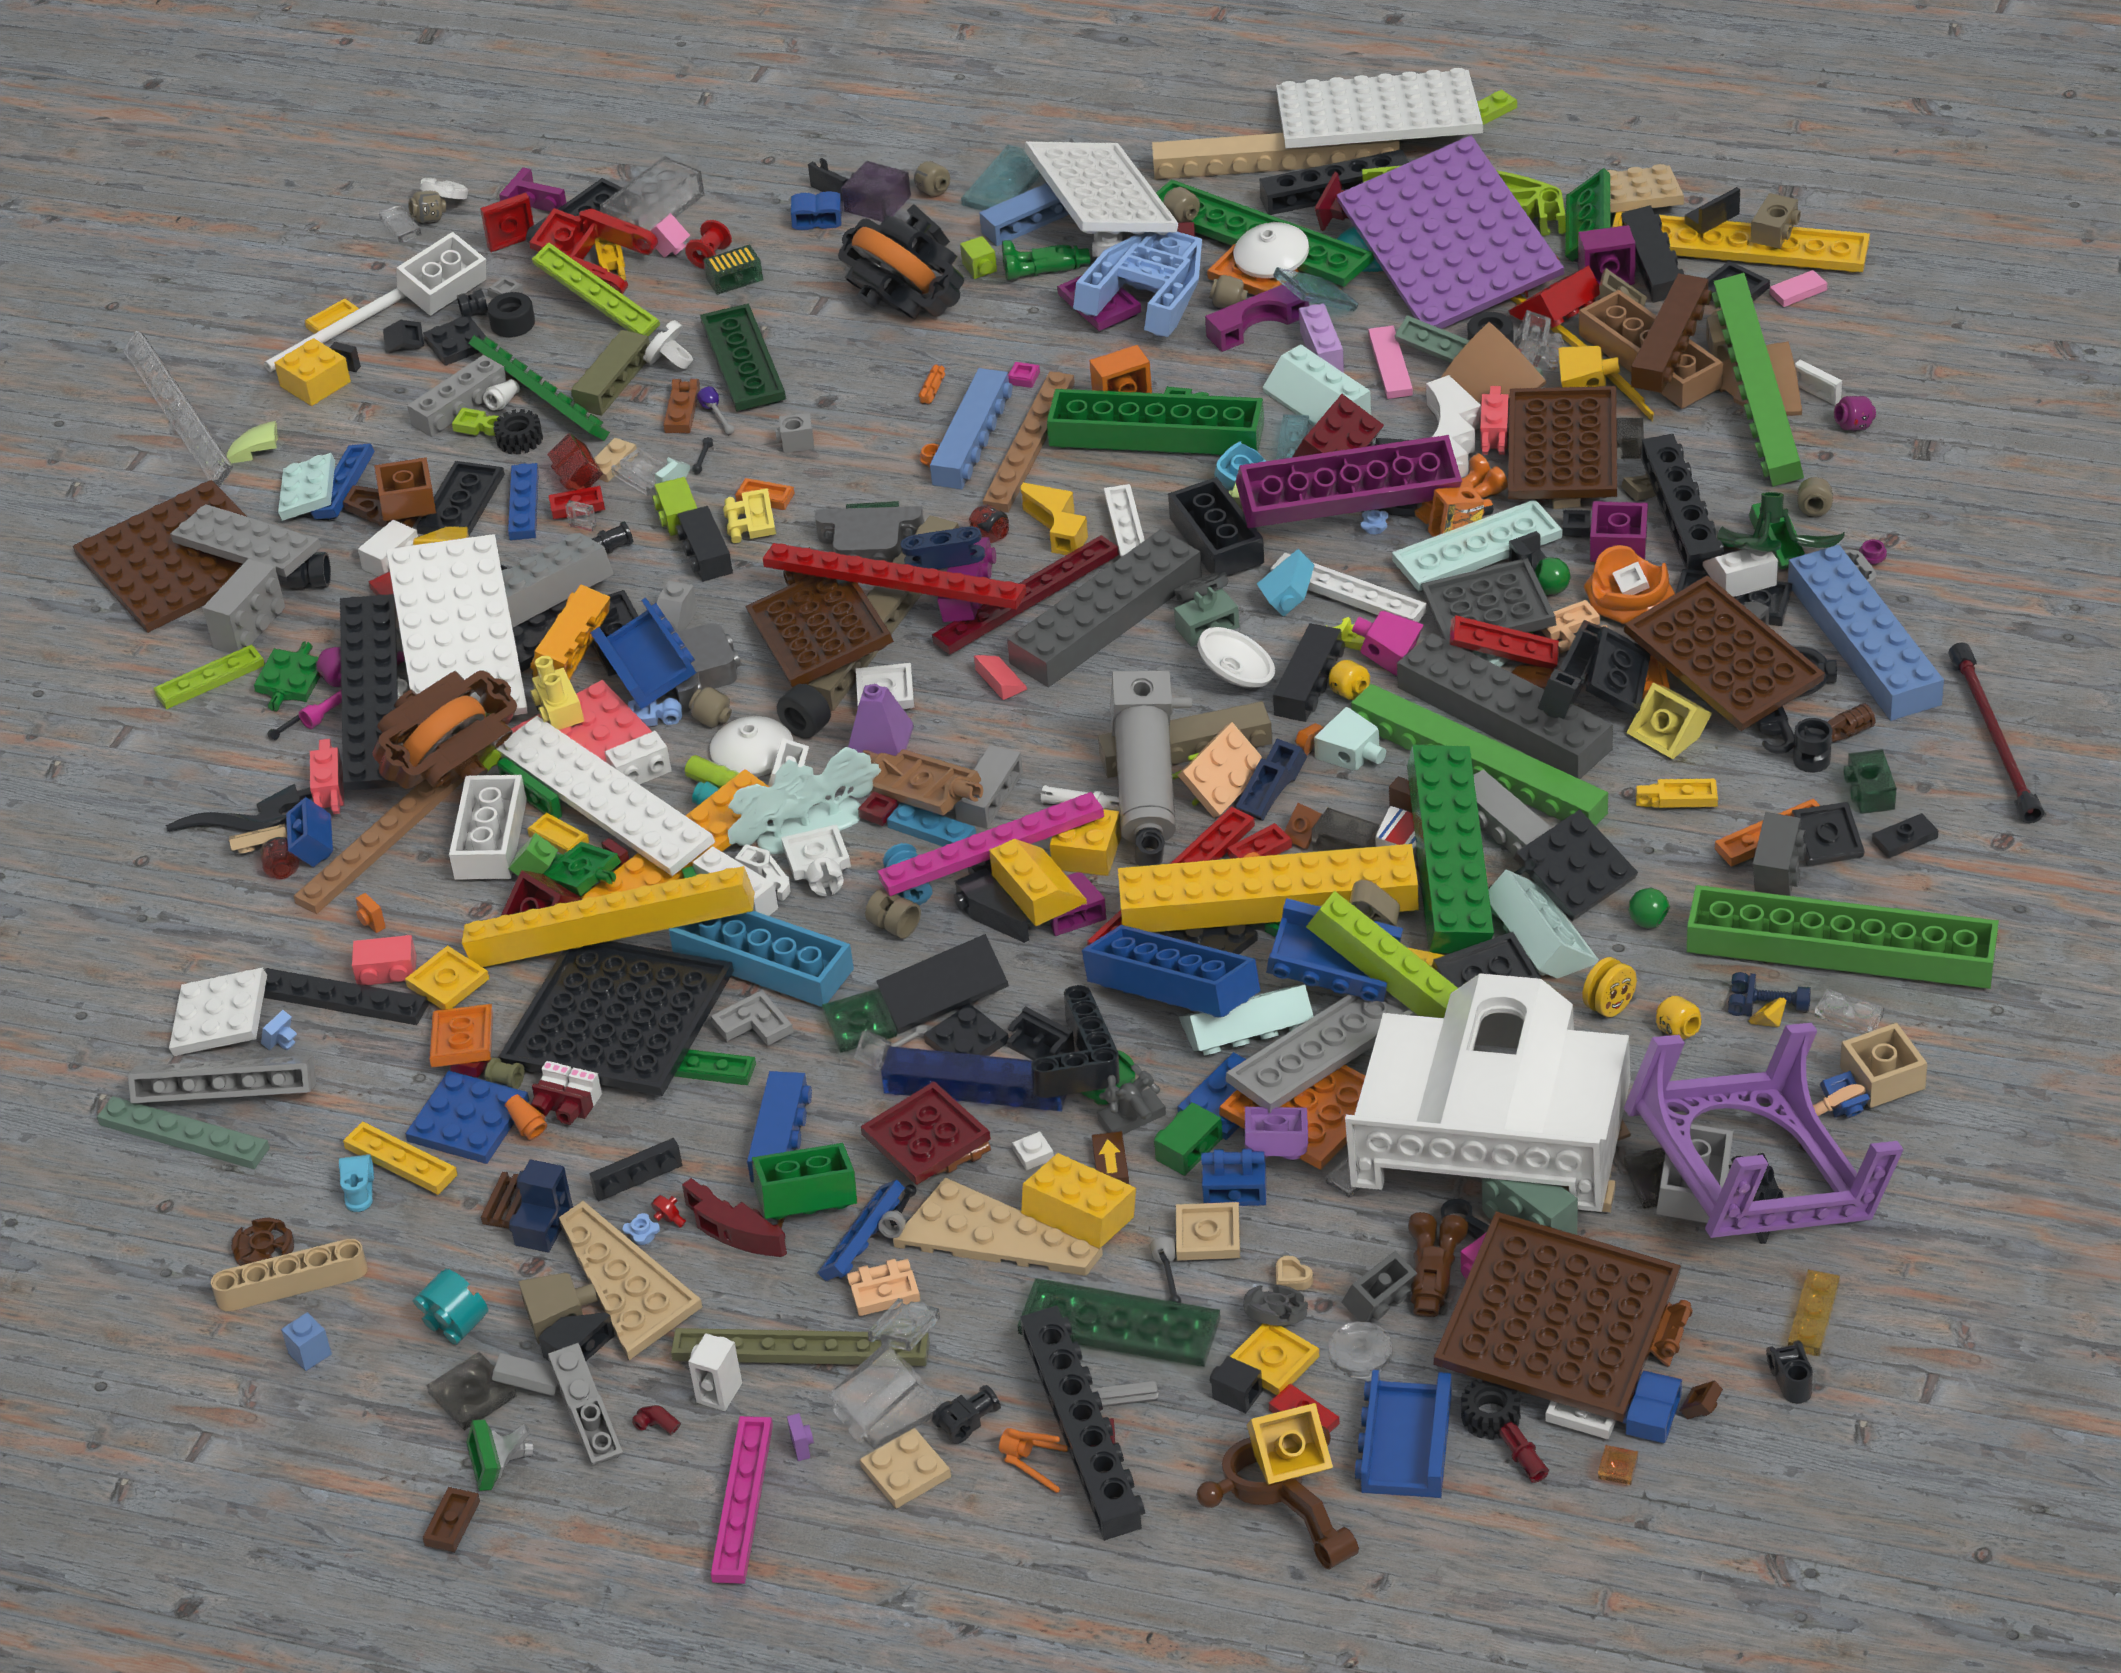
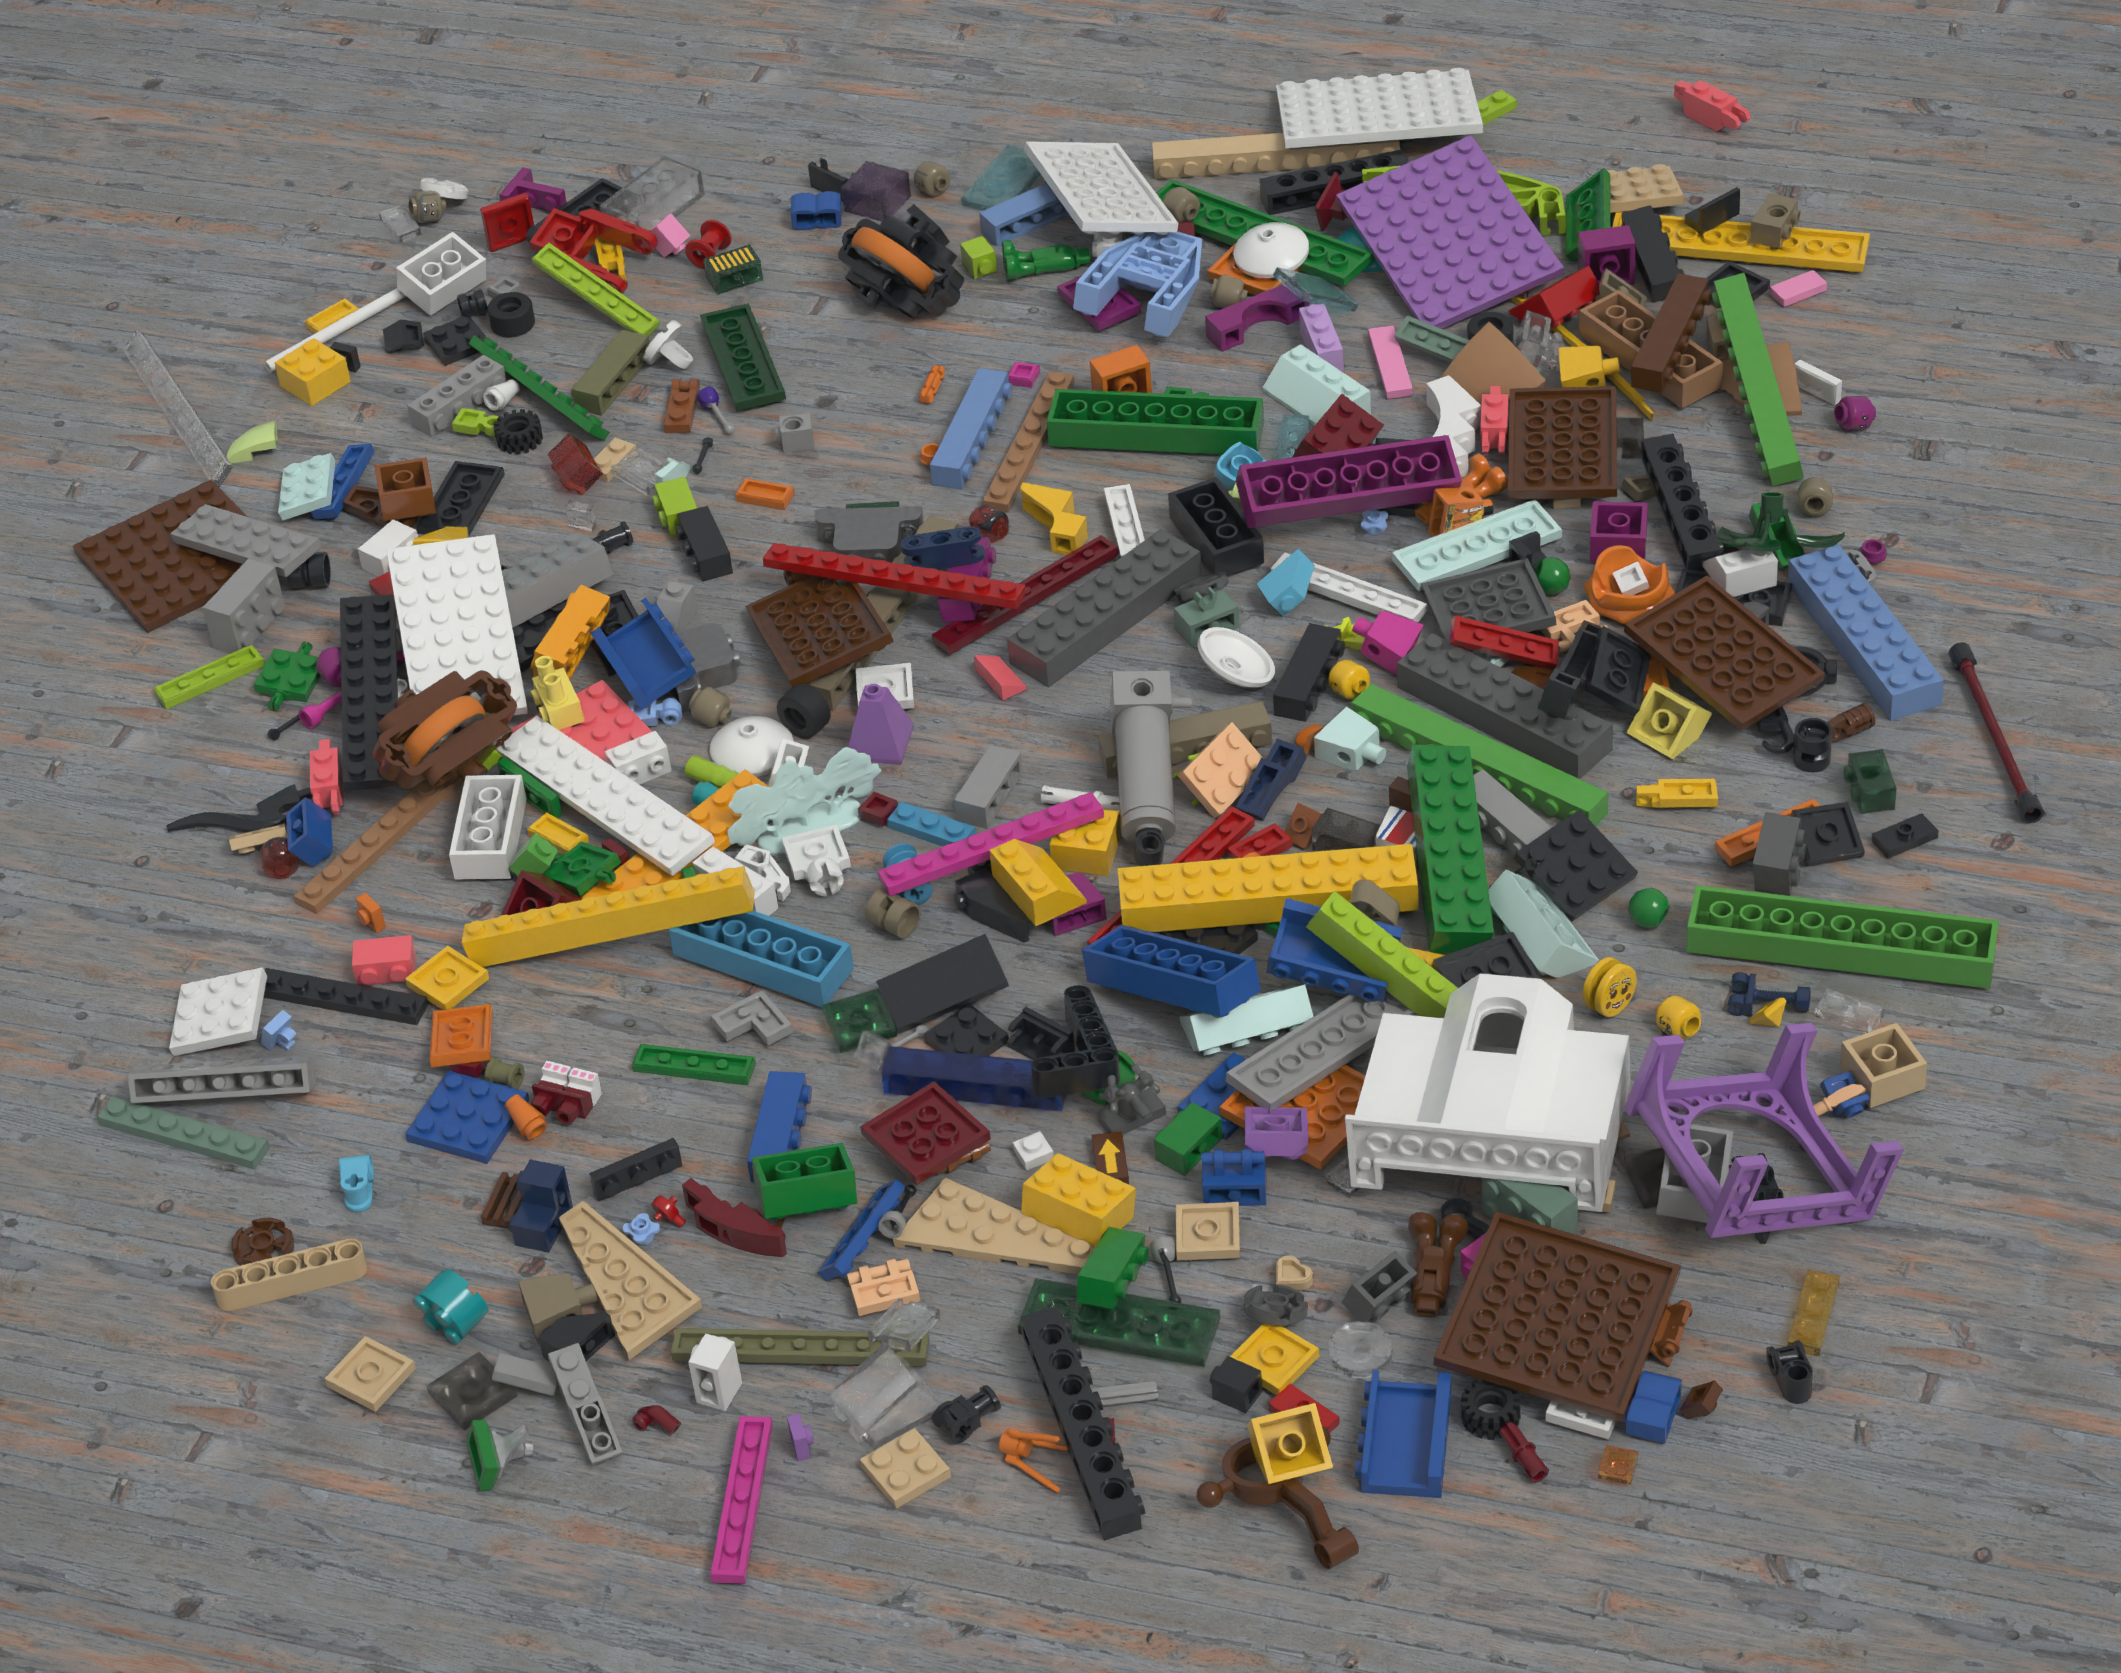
(306, 1341): medium blue brick -> none
(370, 1373): none -> tan plate
(400, 1158): yellow plate -> none
(451, 1519): reddish brown plate -> none
(523, 501): blue plate -> none
(589, 496): red plate -> none
(619, 1014): black plate -> none
(758, 514): light yellow plate -> none
(924, 781): medium nougat plate -> none
(1112, 1268): none -> green brick
(1576, 523): black plate -> none
(1710, 105): none -> coral hinge

